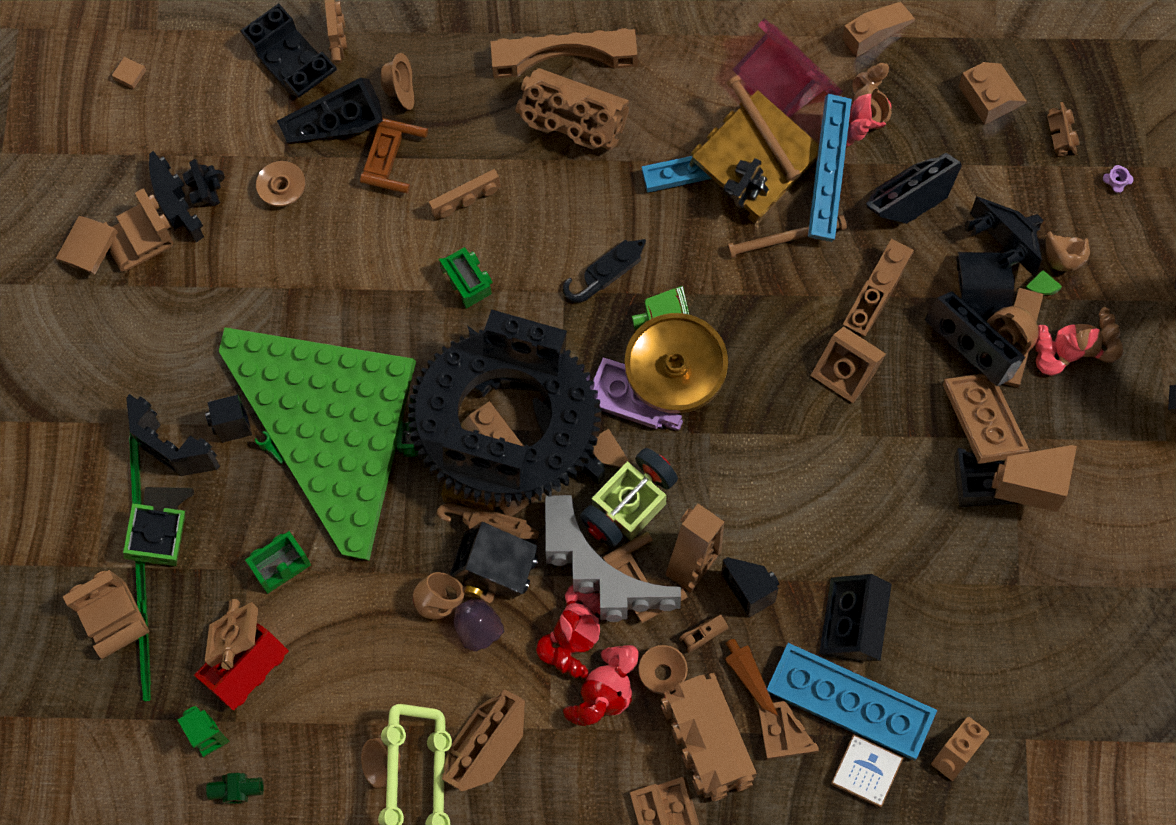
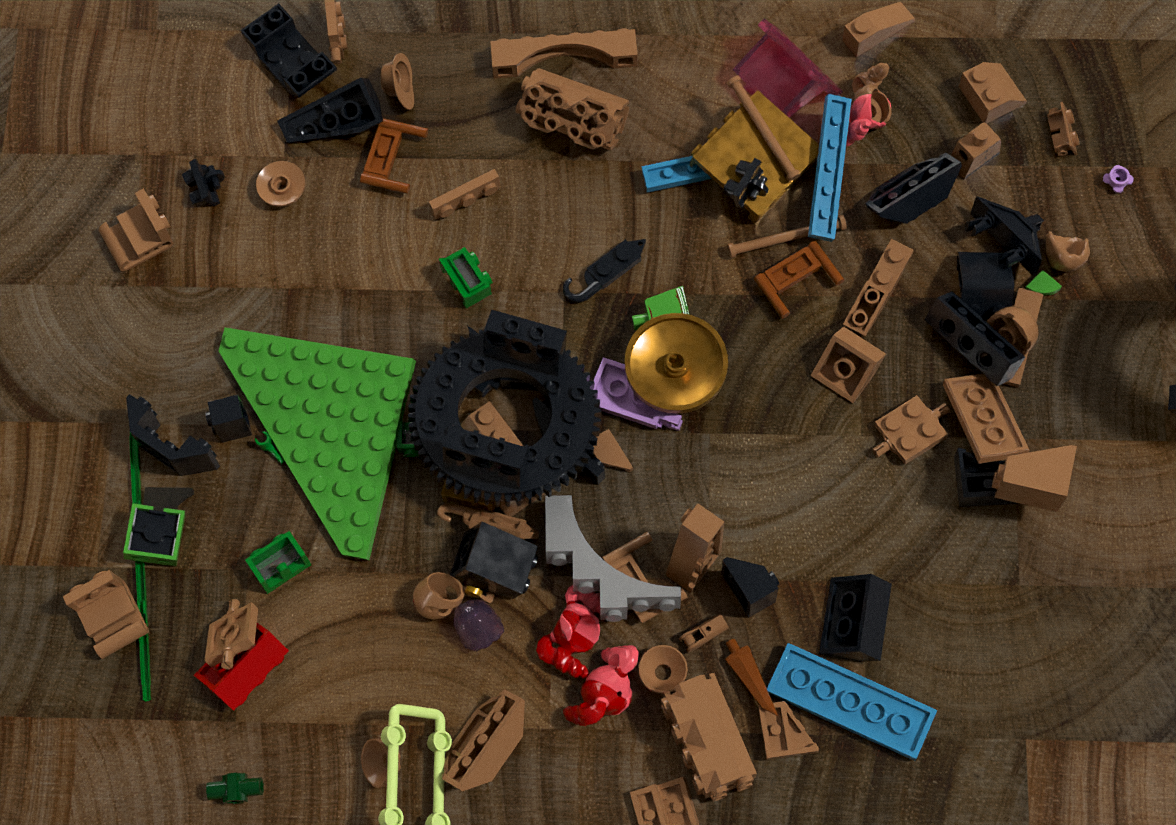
(87, 244): medium nougat slope -> none
(129, 72): medium nougat tile -> none
(170, 197): black slope -> none
(202, 731): green window -> none
(629, 499): brick -> none
(792, 271): none -> dark orange plate
(867, 771): white tile -> none
(910, 430): none -> medium nougat plate
(960, 748): medium nougat bracket -> none
(979, 146): none -> medium nougat torso
(1077, 342): hair -> none

